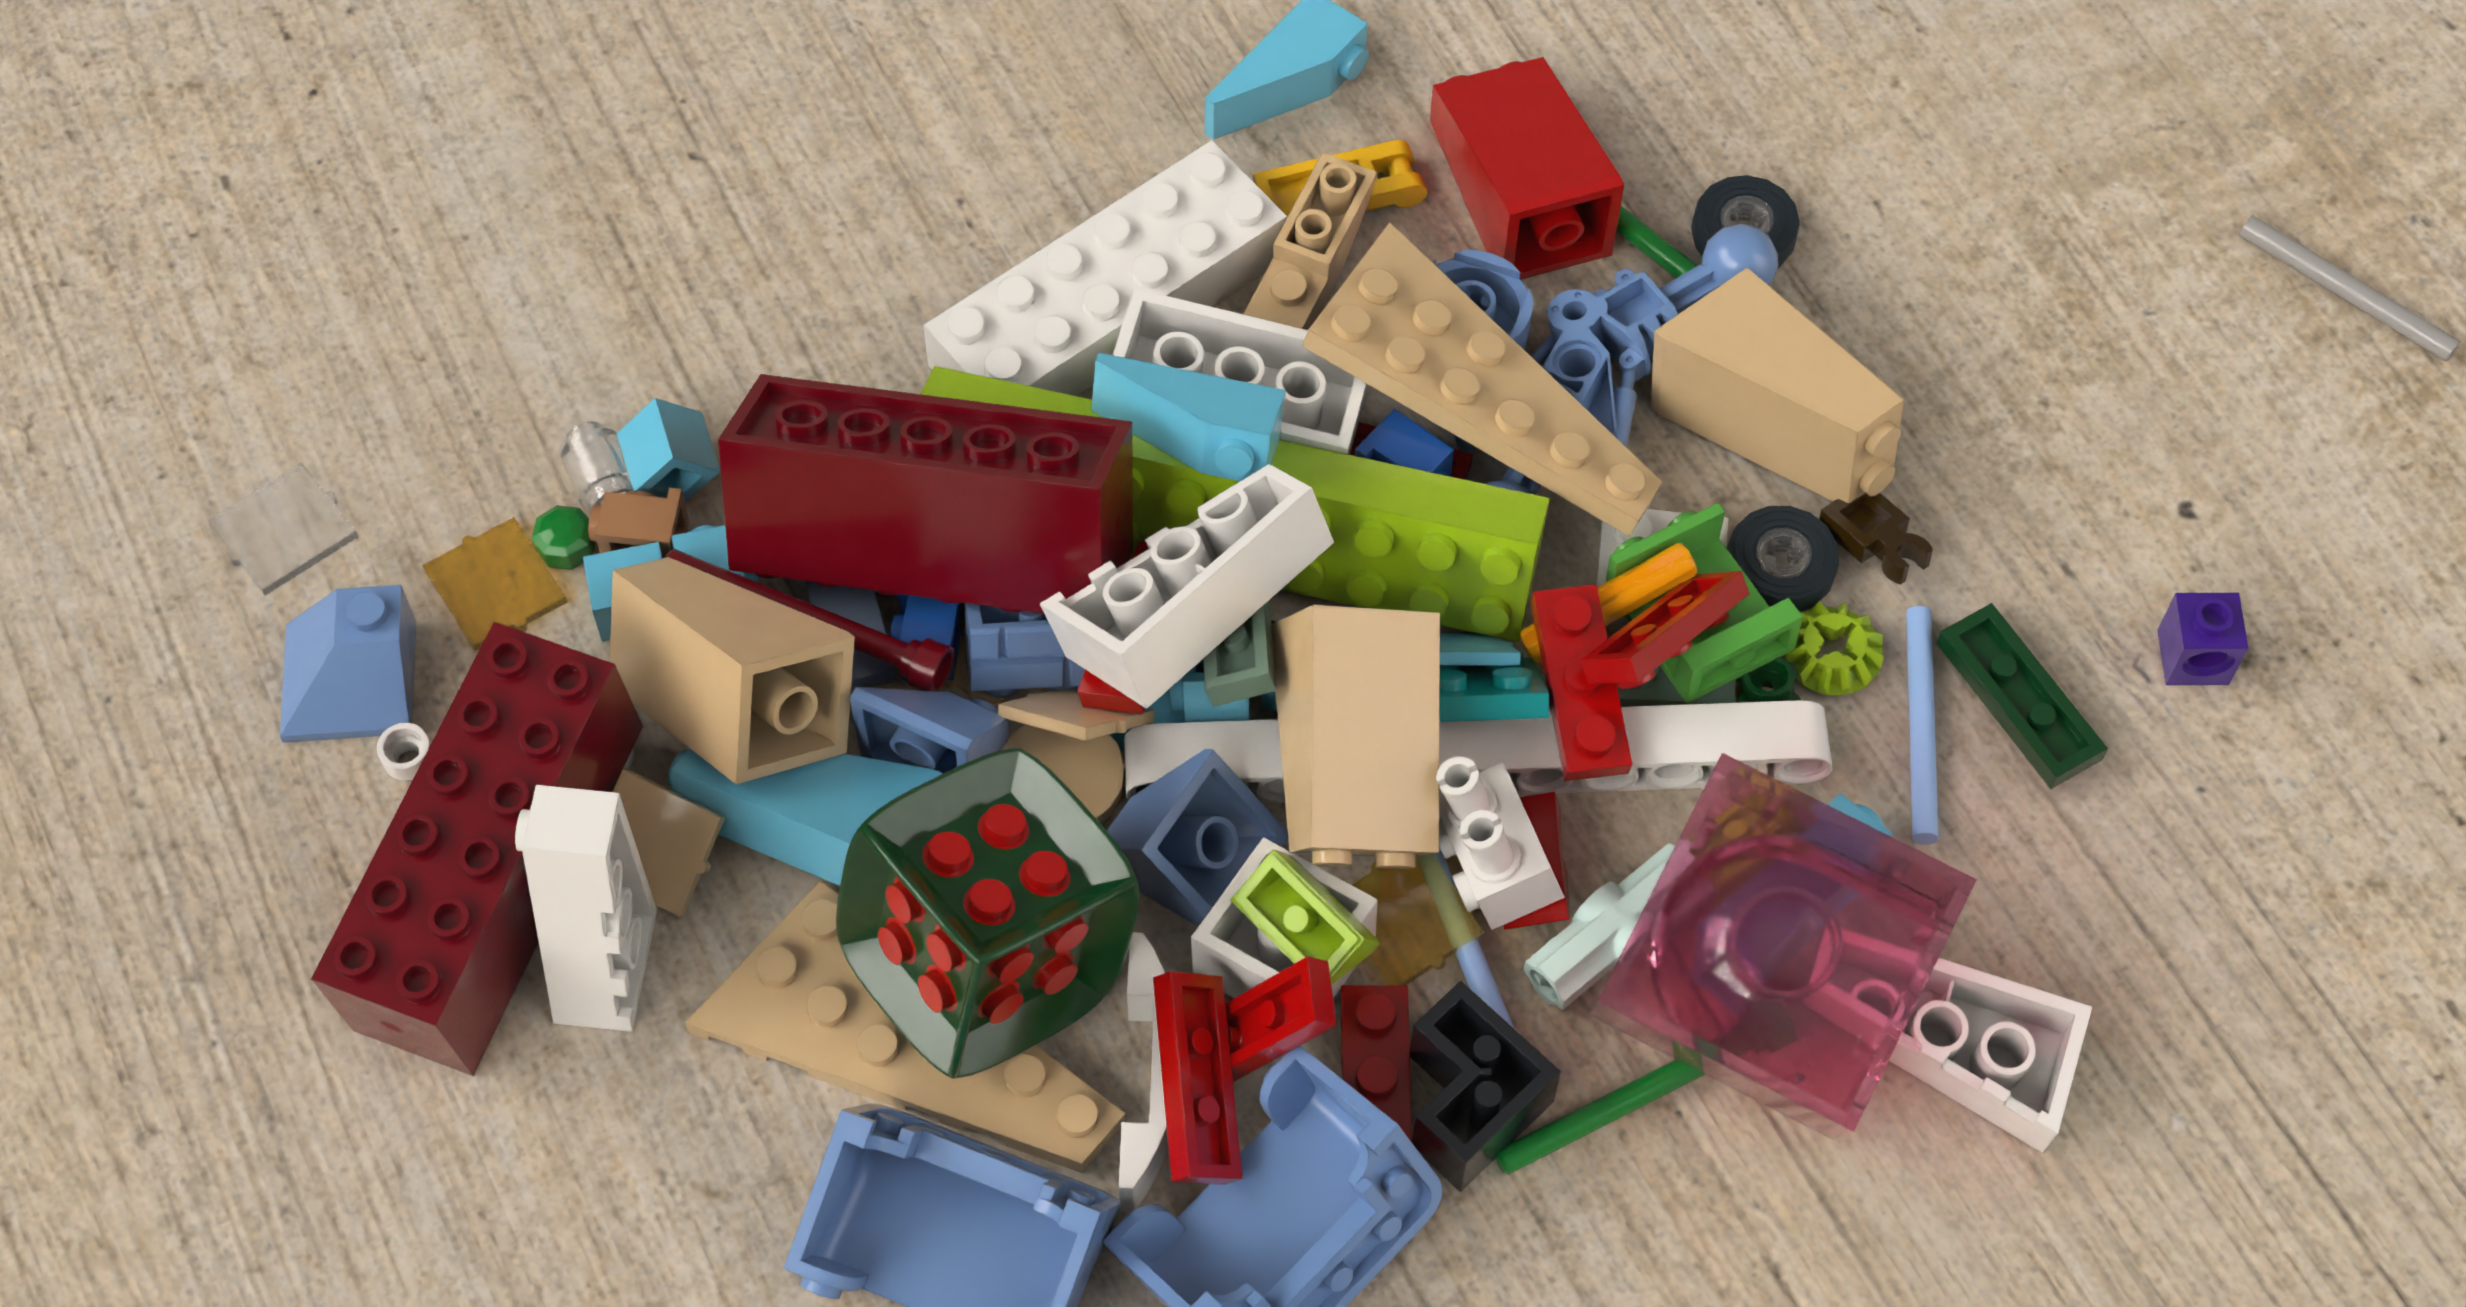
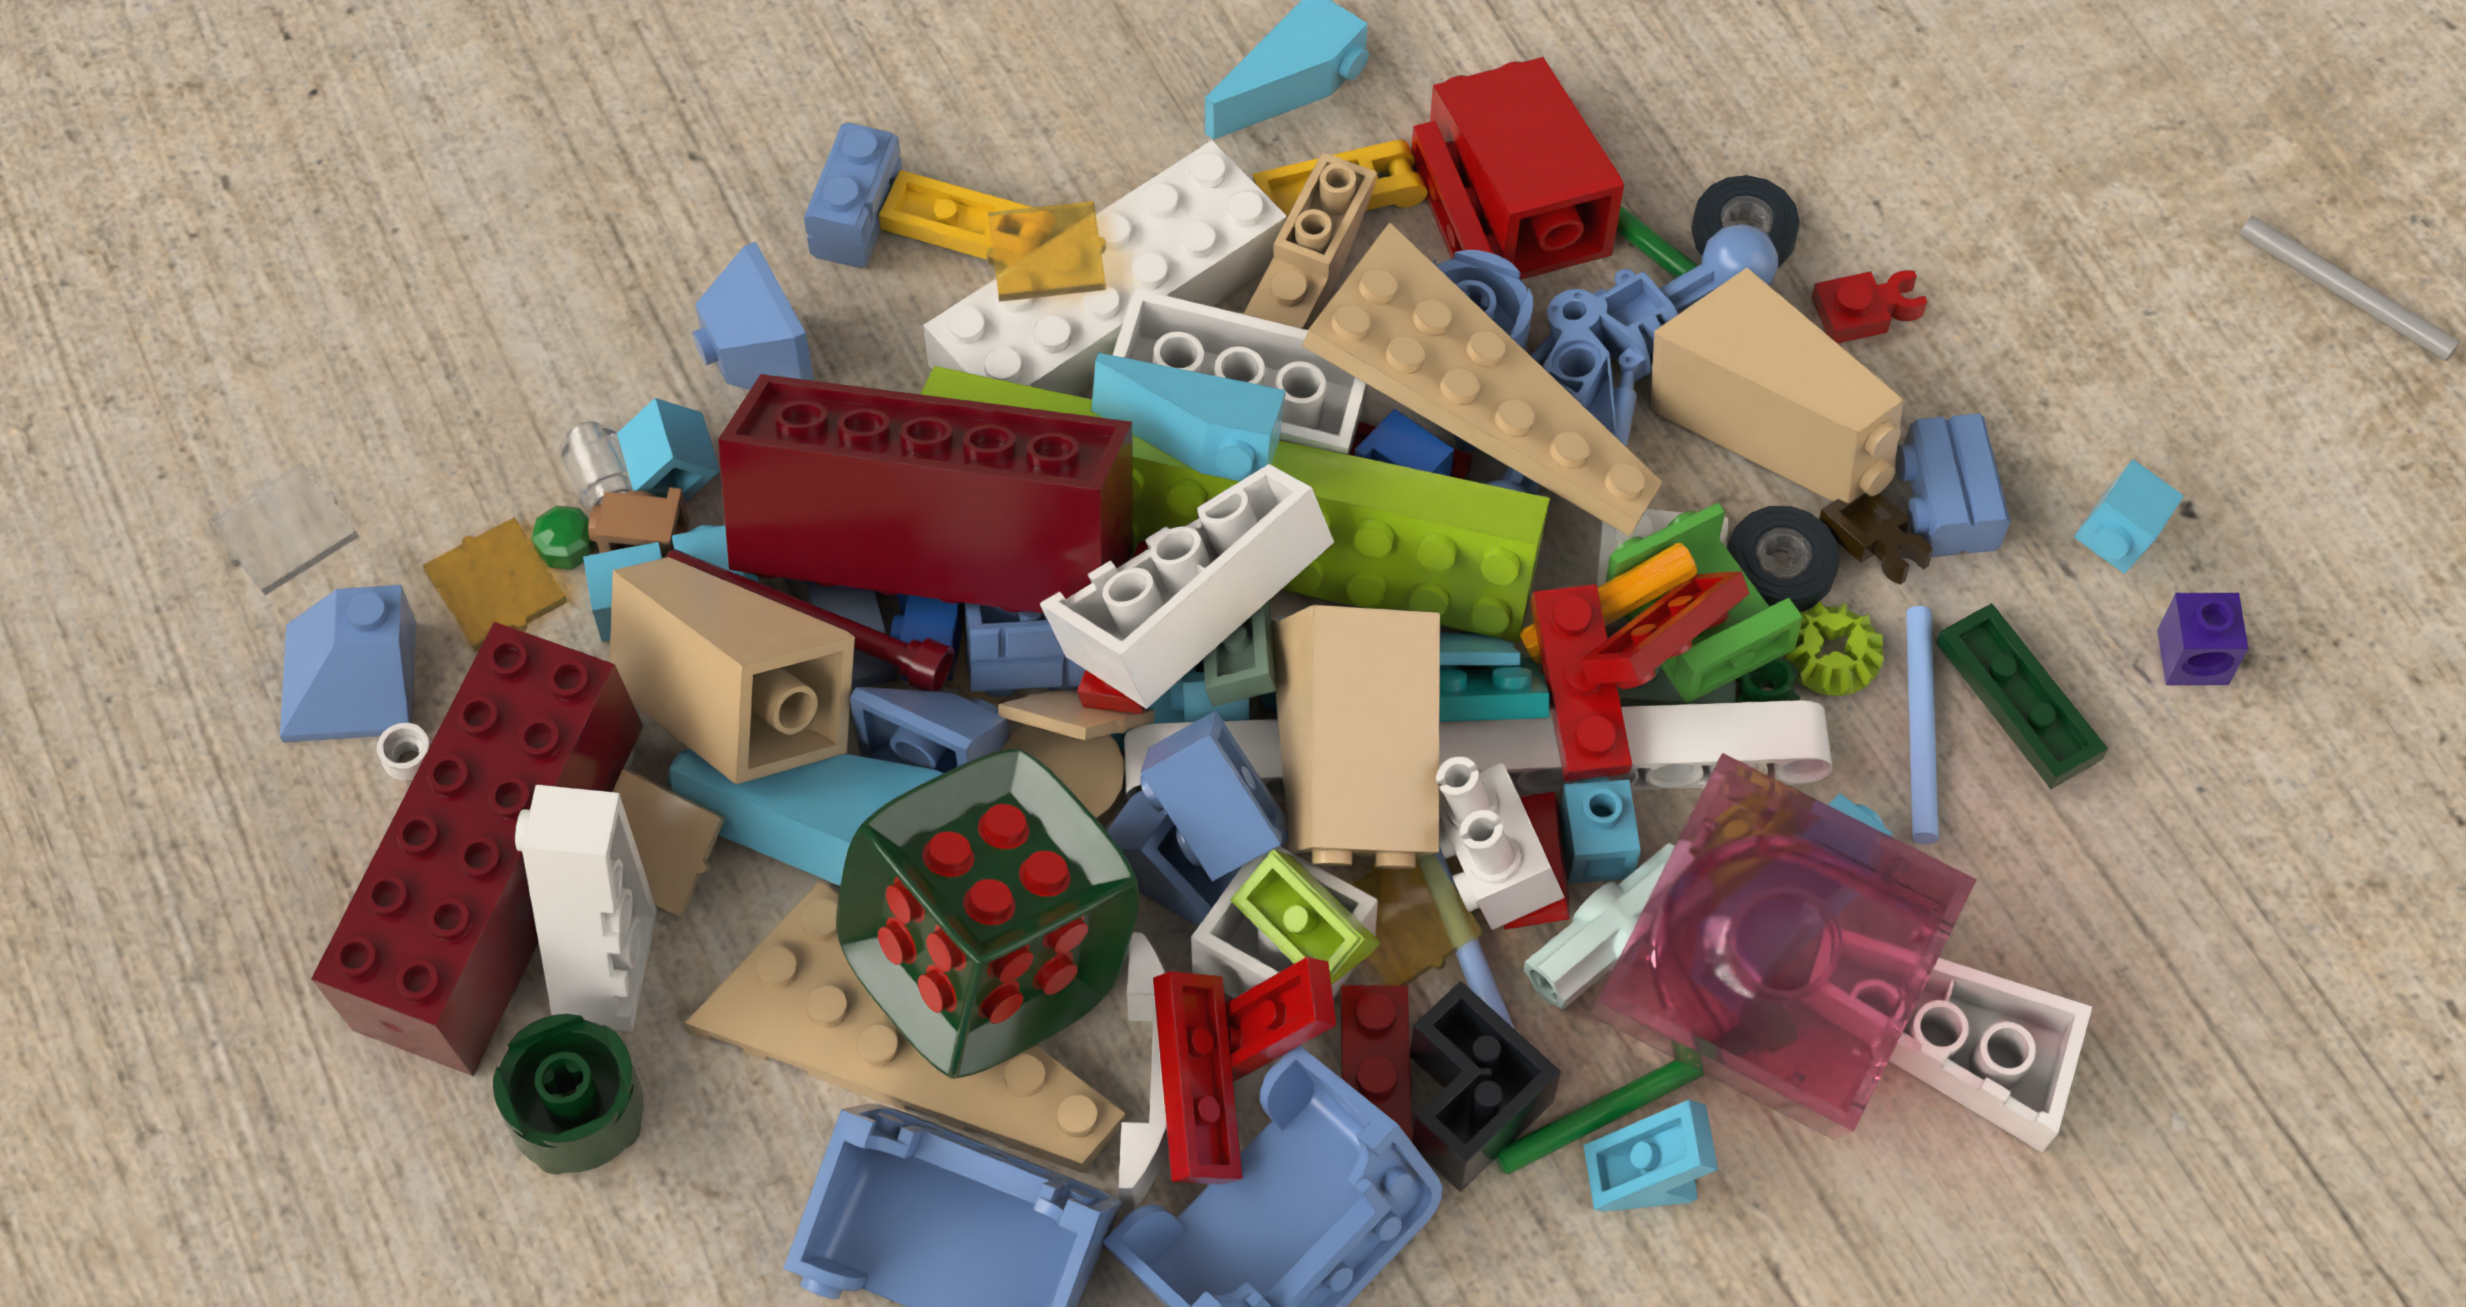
(577, 1129): none -> dark green brick
(750, 324): none -> medium blue slope
(851, 193): none -> medium blue brick
(941, 213): none -> yellow plate
(1046, 251): none -> clear yellow piece
(1212, 797): none -> medium blue brick
(1452, 205): none -> red plate
(1599, 830): none -> medium azure brick
(1652, 1160): none -> medium azure slope
(1860, 308): none -> red plate
(1953, 485): none -> medium blue brick
(2128, 516): none -> medium azure brick

